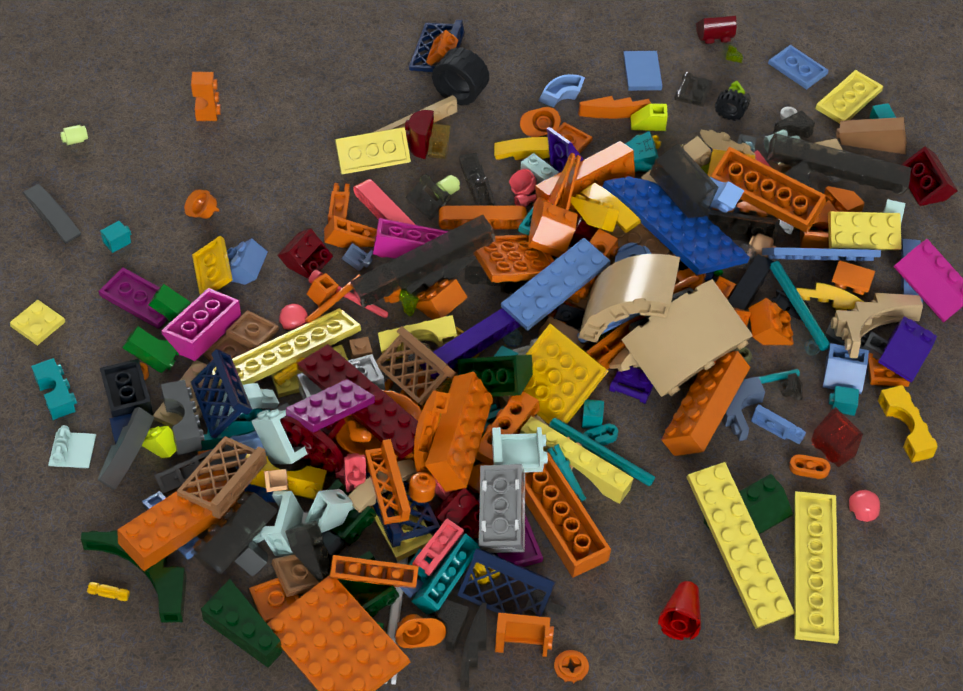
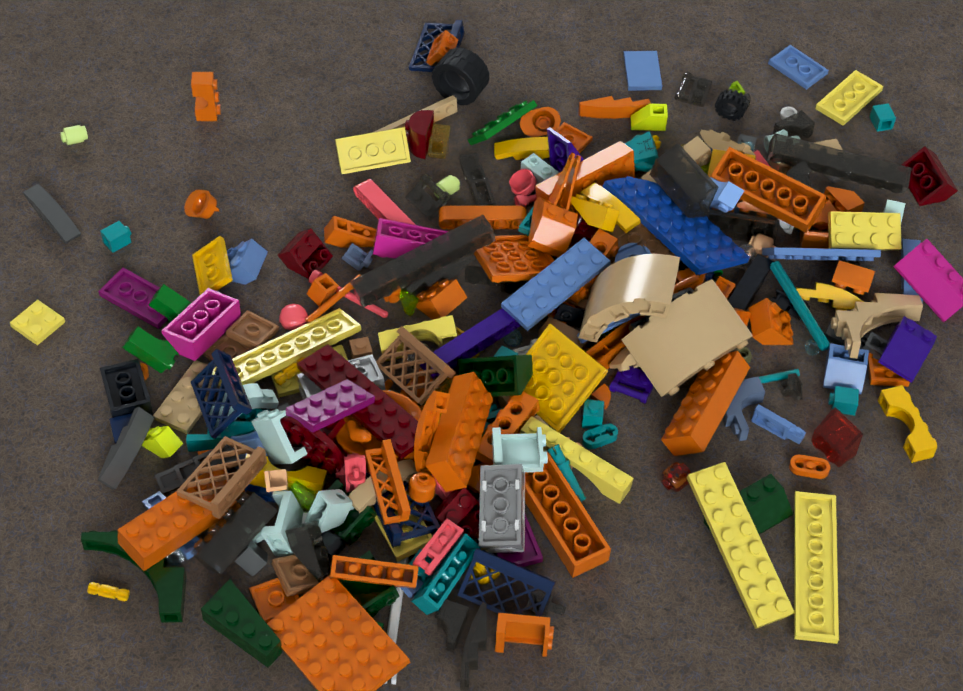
(59, 400): teal arch -> none
(72, 449): light aqua hinge -> none
(175, 561): none -> clear light blue hinge
(186, 432): dark grey arch -> none
(303, 495): none -> clear neon green cone
(339, 202): orange hinge -> none
(419, 632): orange piece -> none
(501, 122): none -> green plate
(561, 88): light blue brick -> none
(577, 659): orange gear -> none
(602, 452): teal axle -> none
(603, 394): none -> orange tile
(675, 476): none -> clear red head
(682, 613): red cone -> none
(716, 28): dark red brick -> none
(734, 55): clear neon green tile -> none
(864, 505): coral hair -> none
(874, 134): medium nougat slope -> none

